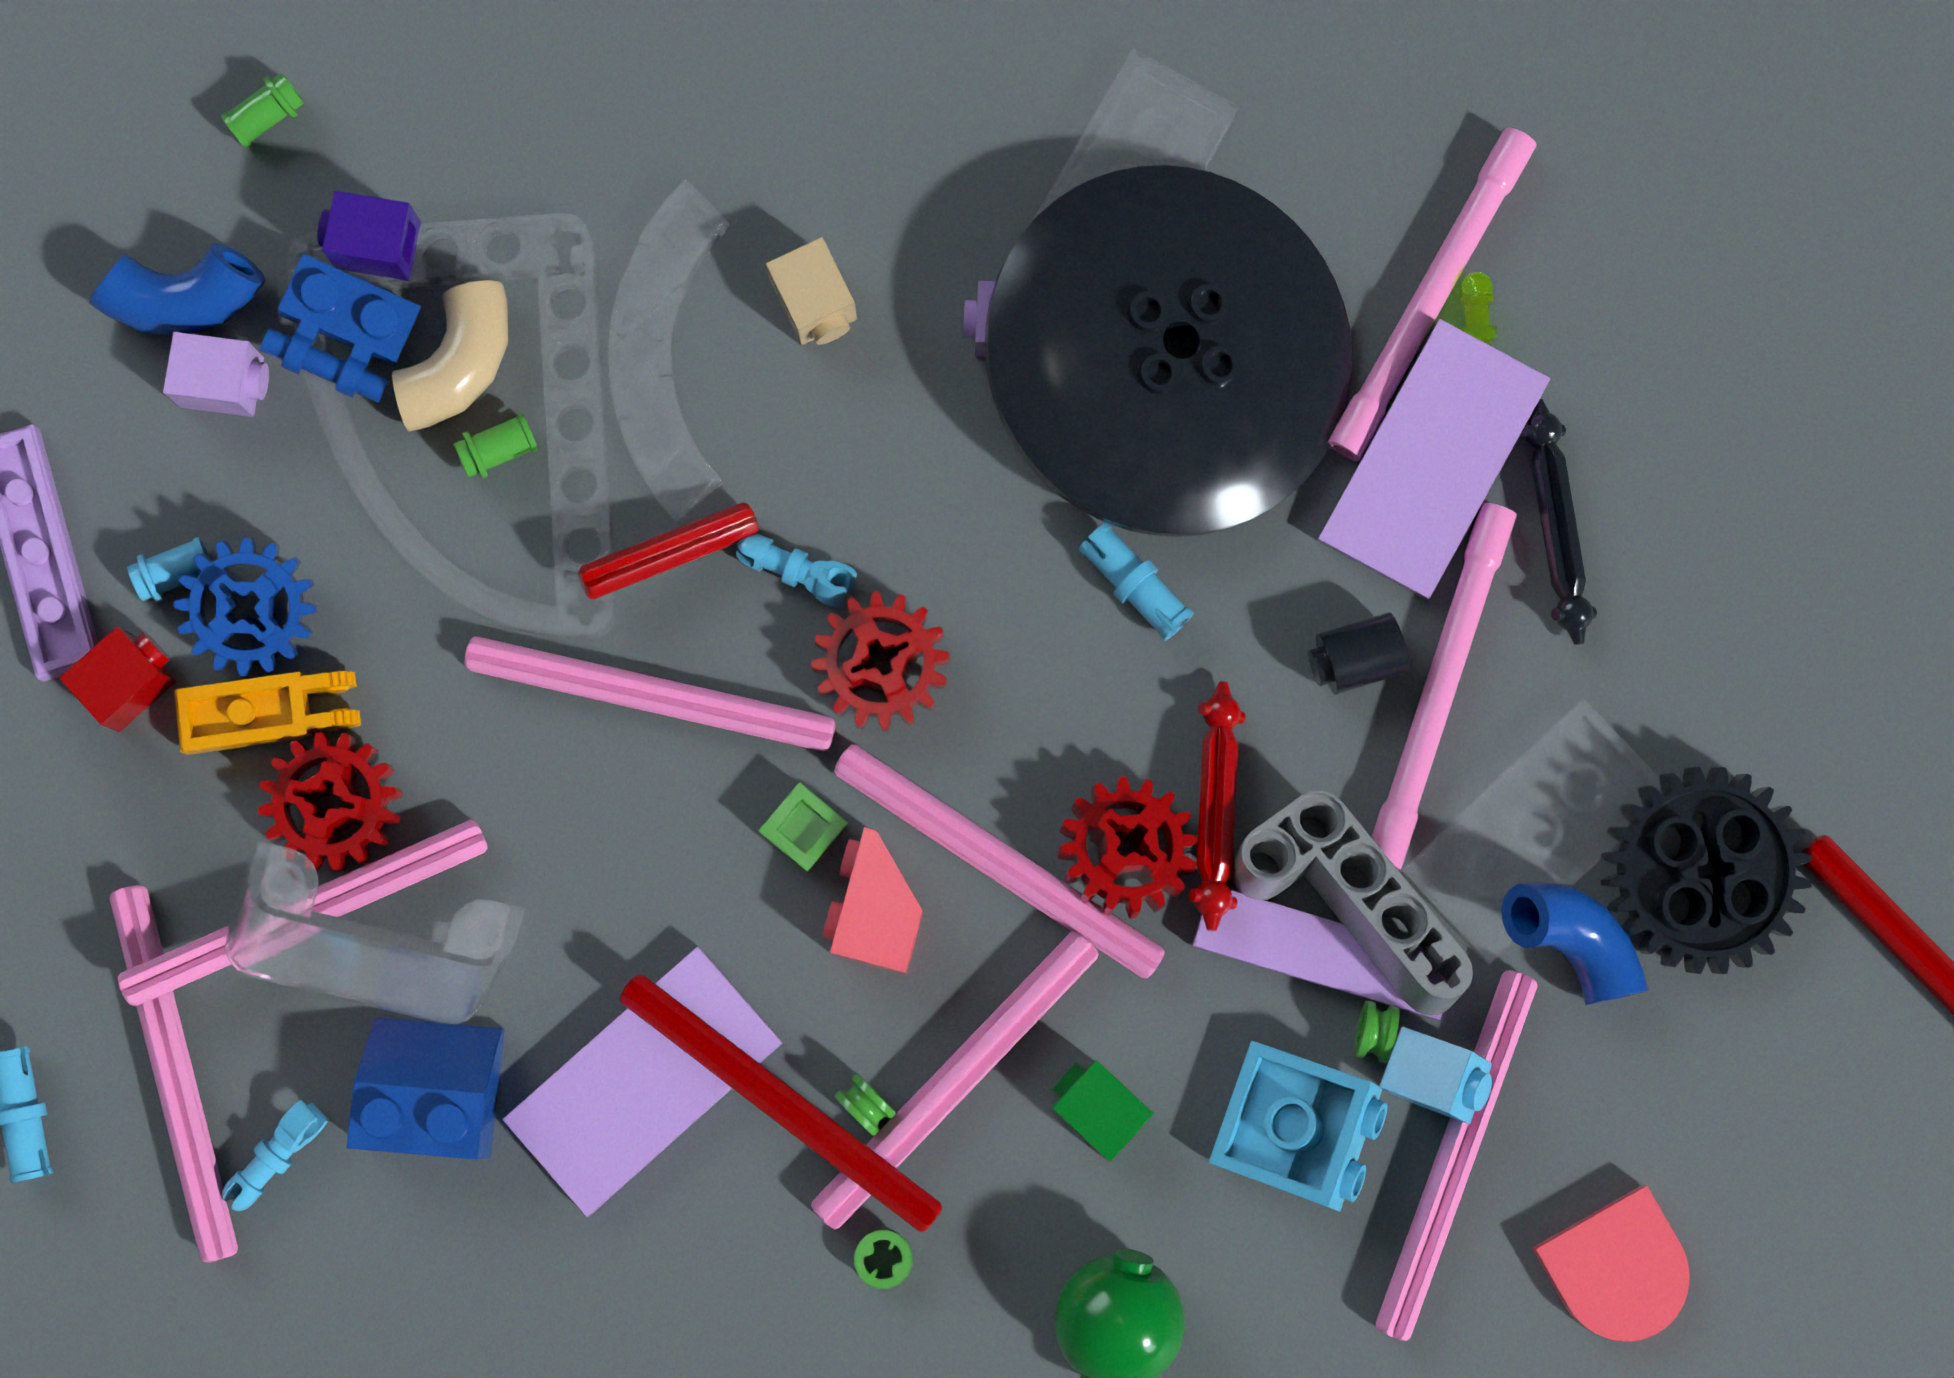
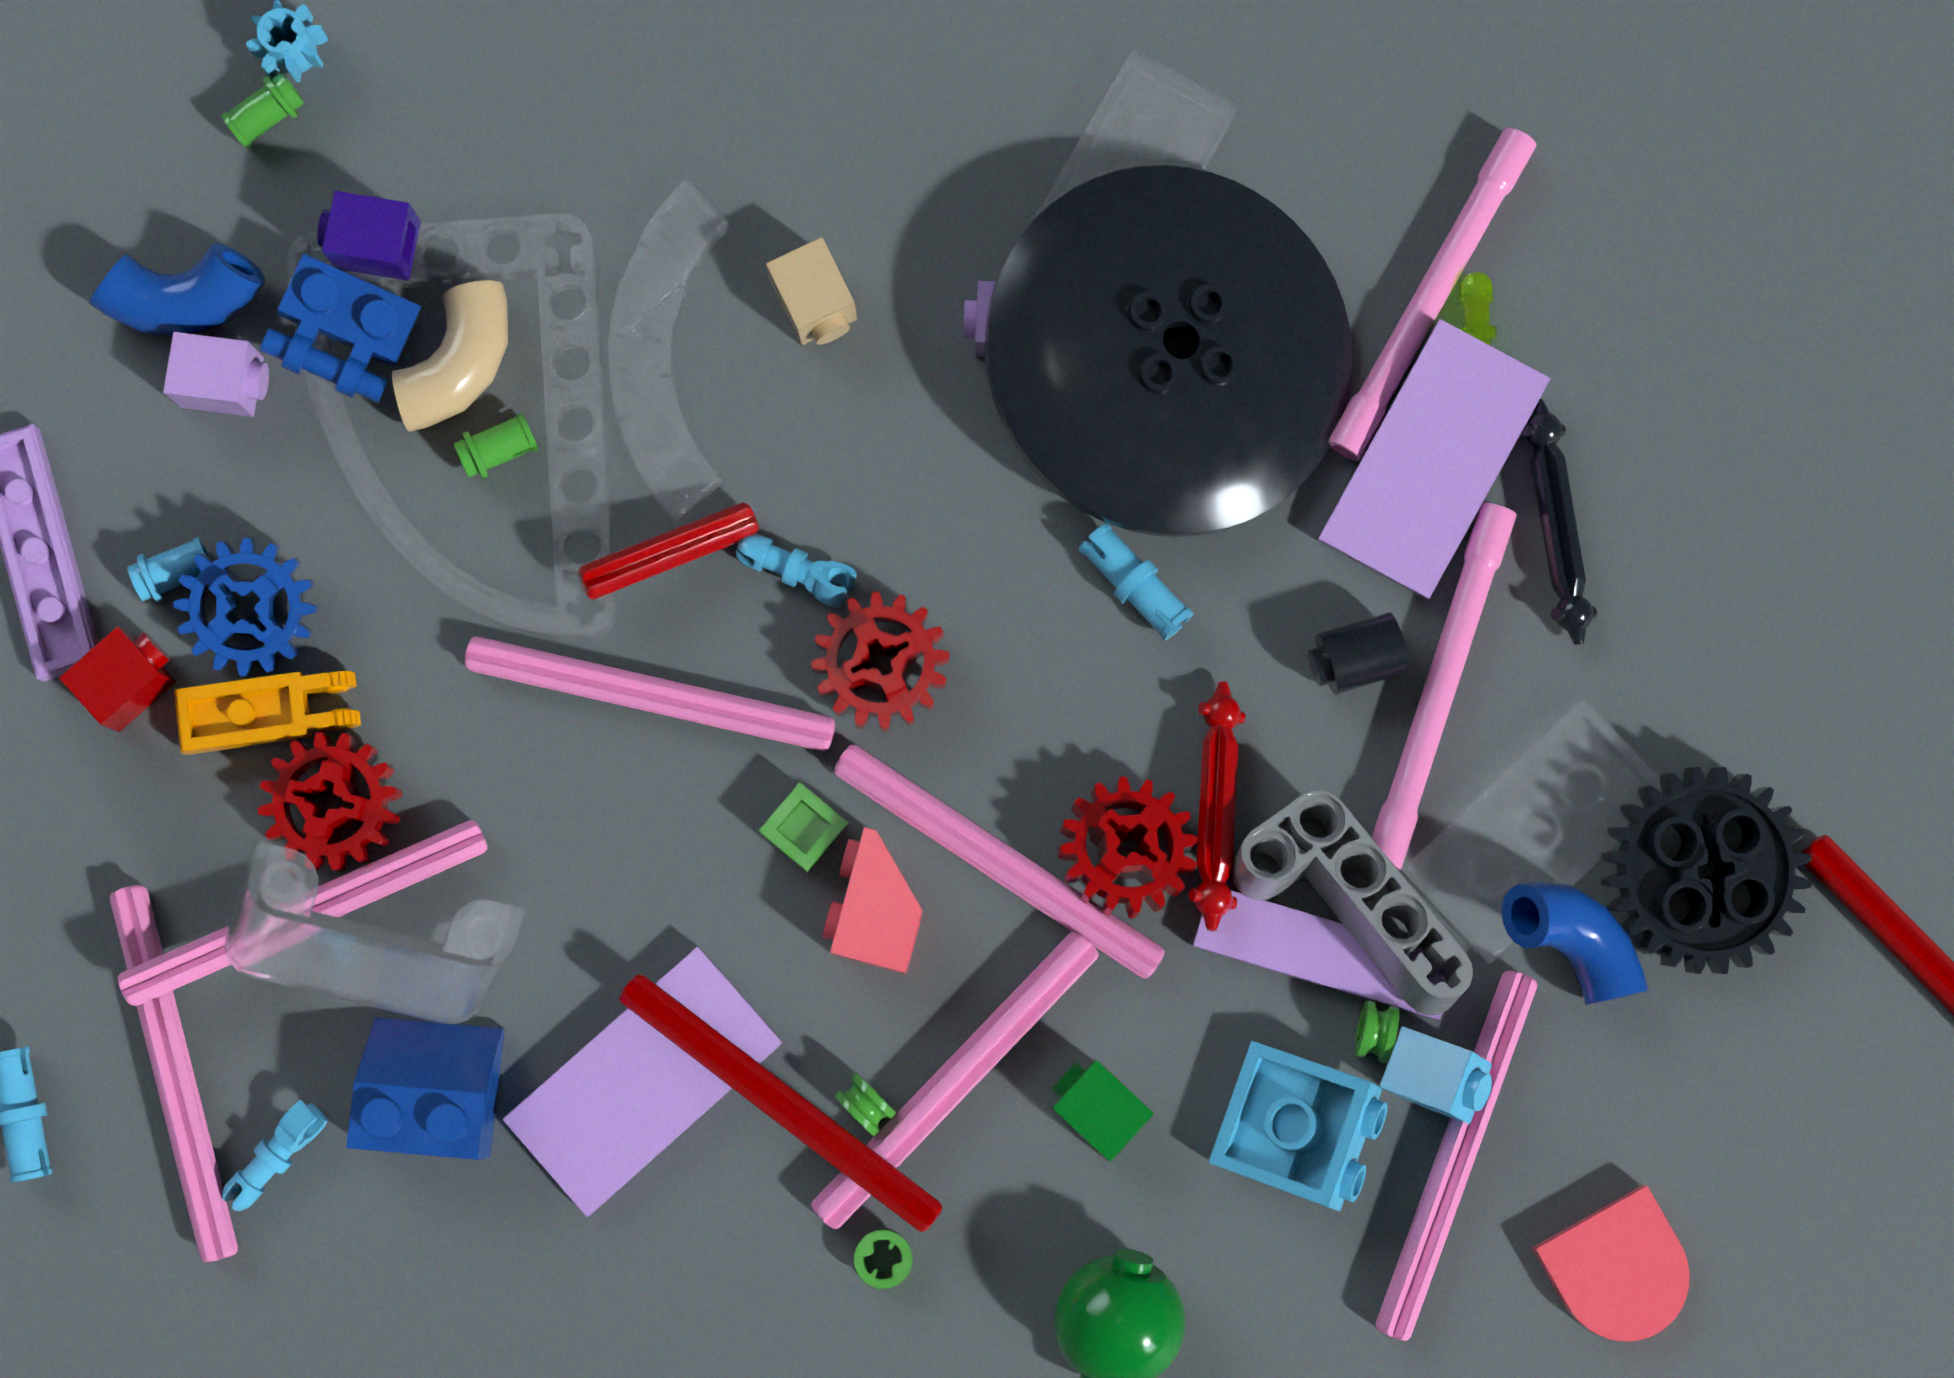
(280, 54): none -> medium azure gear

